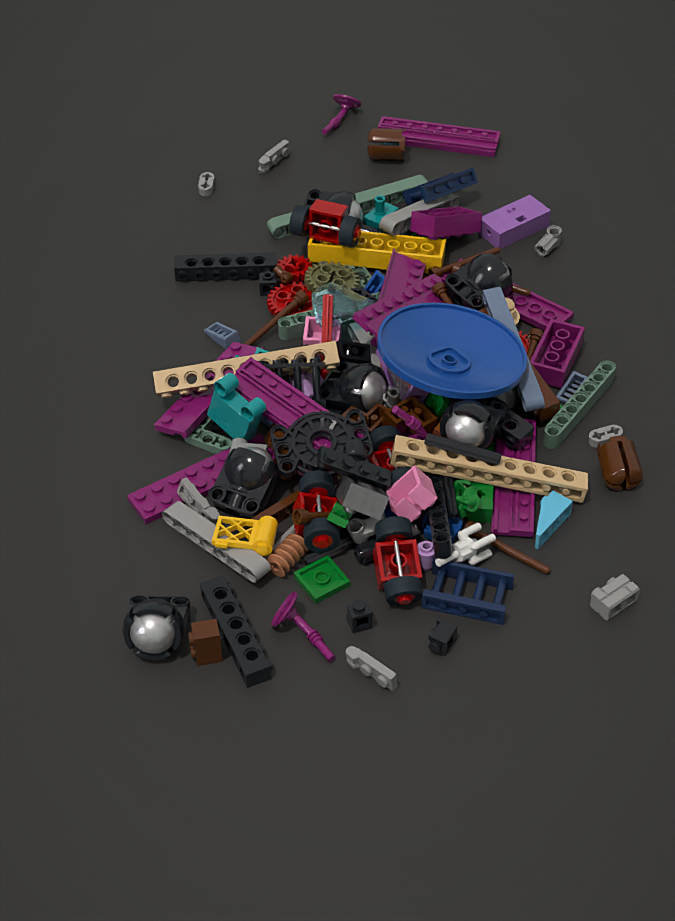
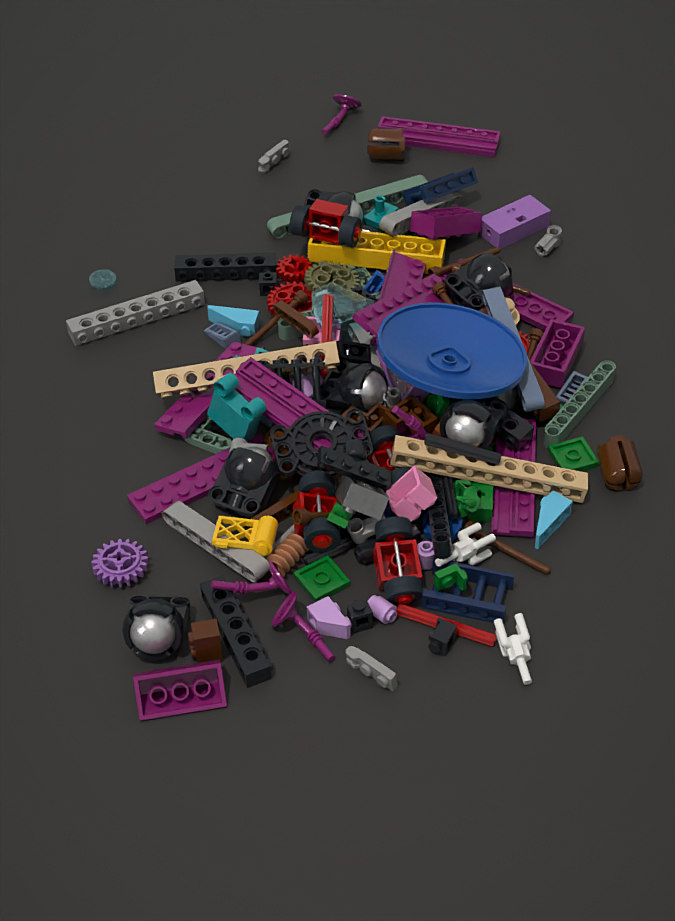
(97, 278): none -> clear light blue gear
(120, 562): none -> medium lavender gear
(135, 312): none -> light grey brick
(179, 689): none -> magenta slope
(196, 501): light grey hinge -> none
(206, 184): light grey beam -> none
(241, 320): none -> medium azure slope
(277, 581): none -> magenta dish
(286, 277): reddish brown arm -> none
(296, 319): none -> reddish brown beam
(328, 619): none -> lavender slope
(382, 609): none -> lavender brick
(449, 576): none -> green bracket
(462, 629): none -> red axle
(515, 646): none -> white plant
(573, 455): none -> green tile
(602, 435): light grey beam -> none
(614, 596): light grey brick -> none

